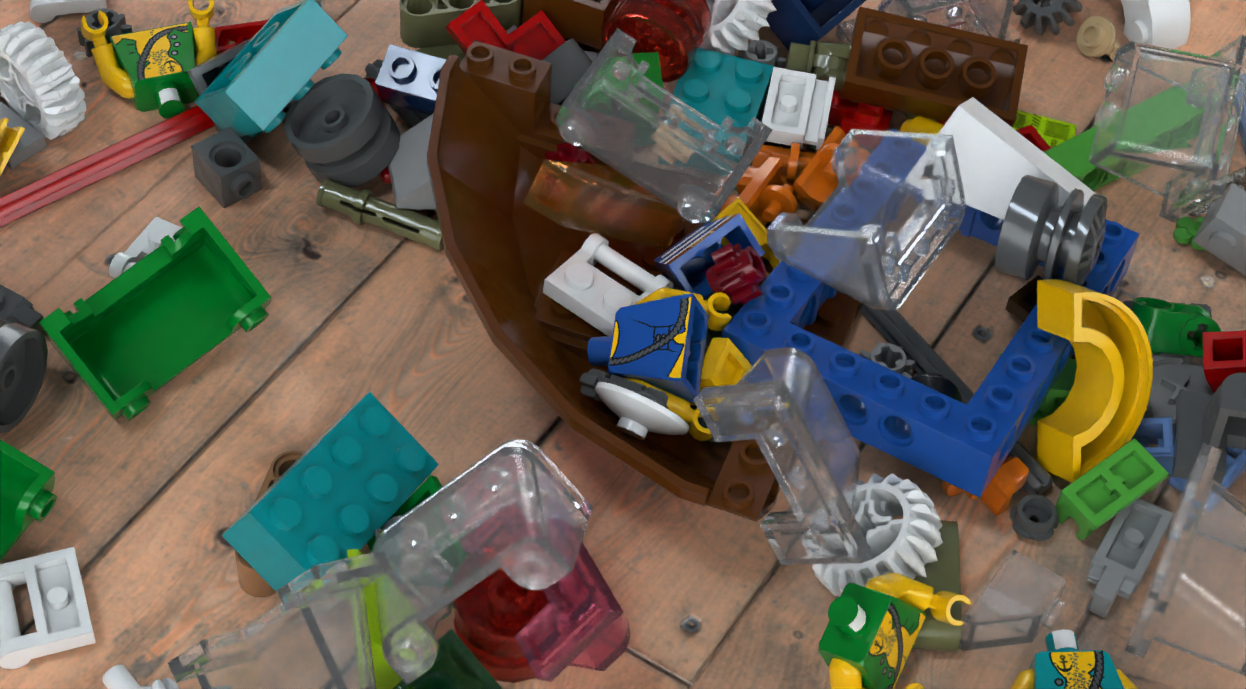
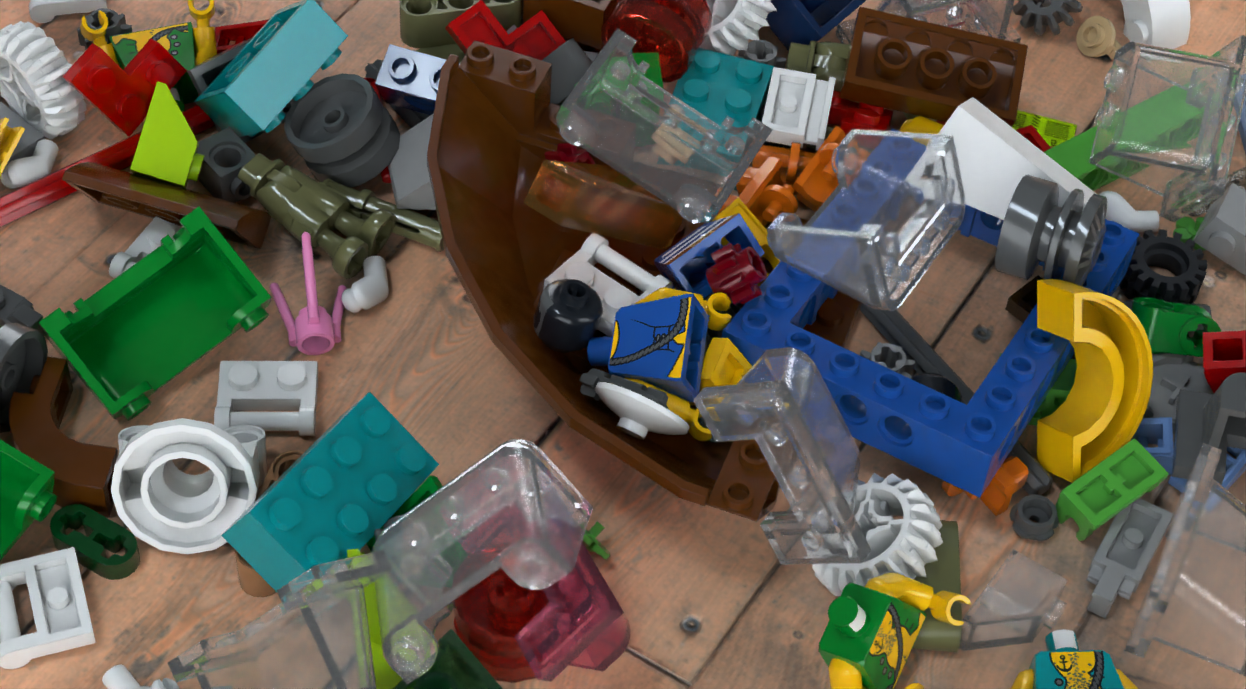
(31, 168): none -> white arm
(80, 468): none -> reddish brown arch
(100, 535): none -> dark green beam
(127, 92): none -> red plate
(167, 143): none -> lime slope
(167, 201): none -> reddish brown slope
(182, 509): none -> white piece
(268, 388): none -> white plate
(314, 329): none -> bright pink plant
(317, 208): none -> olive piece
(370, 289): none -> white arm
(567, 315): none -> black head
(593, 544): none -> bright green plant
(1123, 213): none -> white arm
(1168, 254): none -> black tyre

